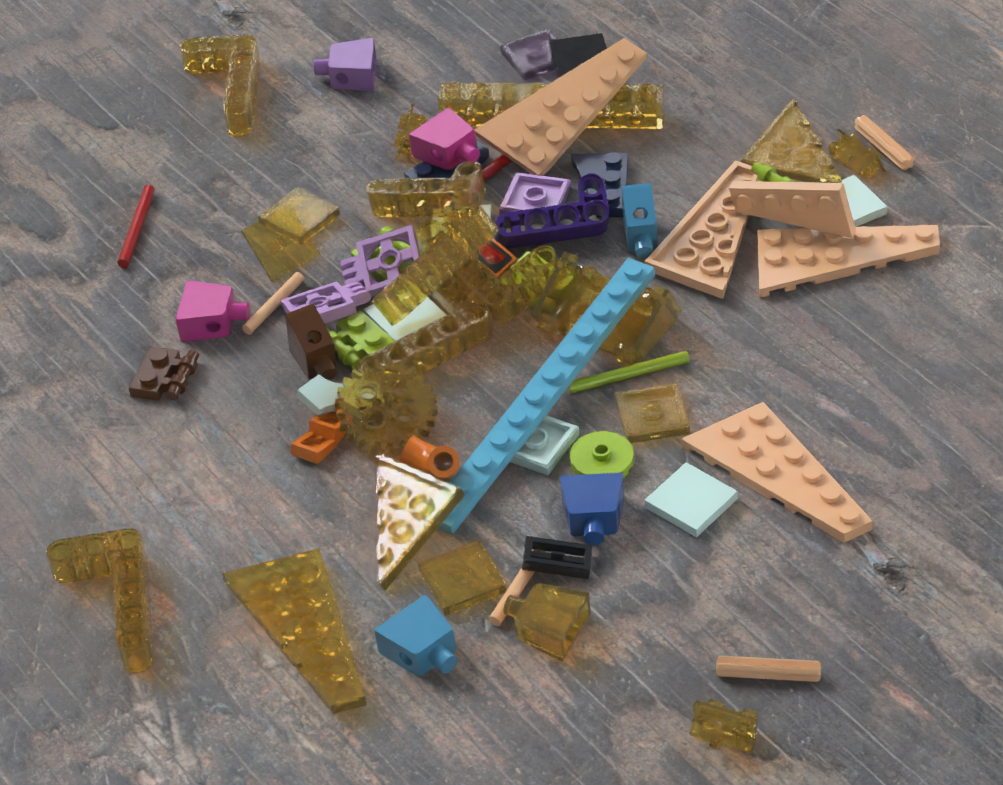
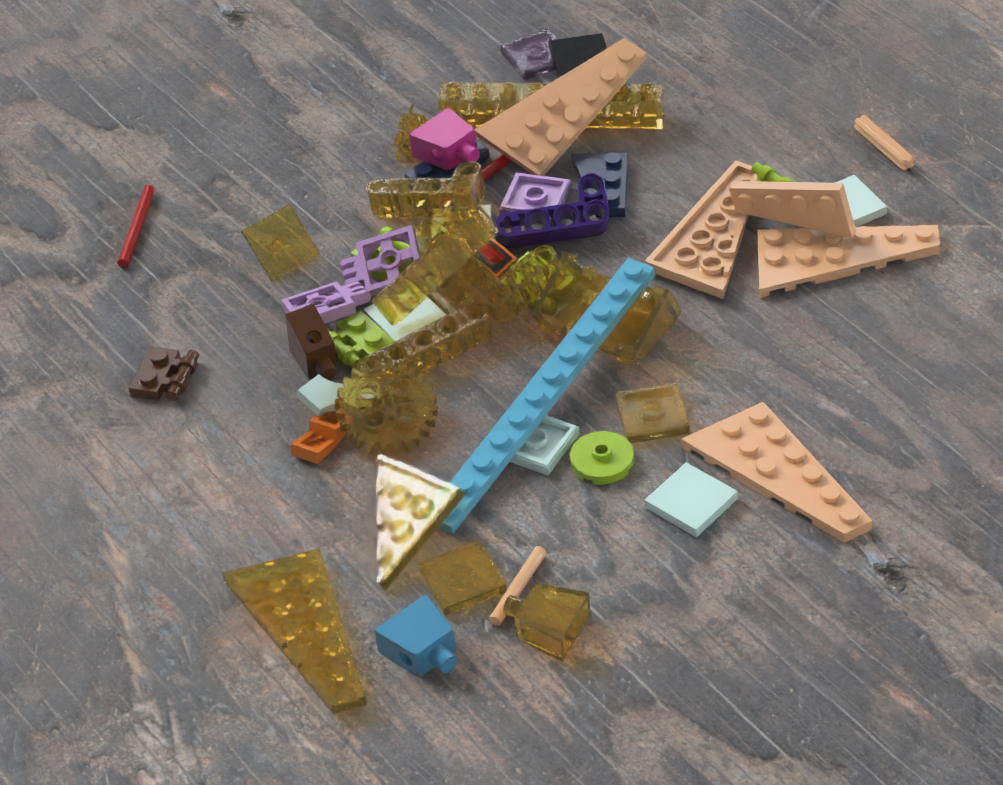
(124, 557): clear yellow beam -> none
(208, 311): dark pink torso -> none
(241, 60): clear yellow beam -> none
(273, 303): light nougat bar -> none
(311, 210): clear yellow tile -> none
(350, 65): medium lavender torso -> none
(436, 461): orange cylinder -> none
(557, 561): black tile -> none
(593, 504): blue torso -> none
(629, 372): lime bar -> none
(639, 232): dark azure torso -> none
(724, 726): clear yellow hips -> none
(768, 668): light nougat axle -> none
(792, 149): clear yellow tile -> none
(865, 159): clear yellow hinge -> none

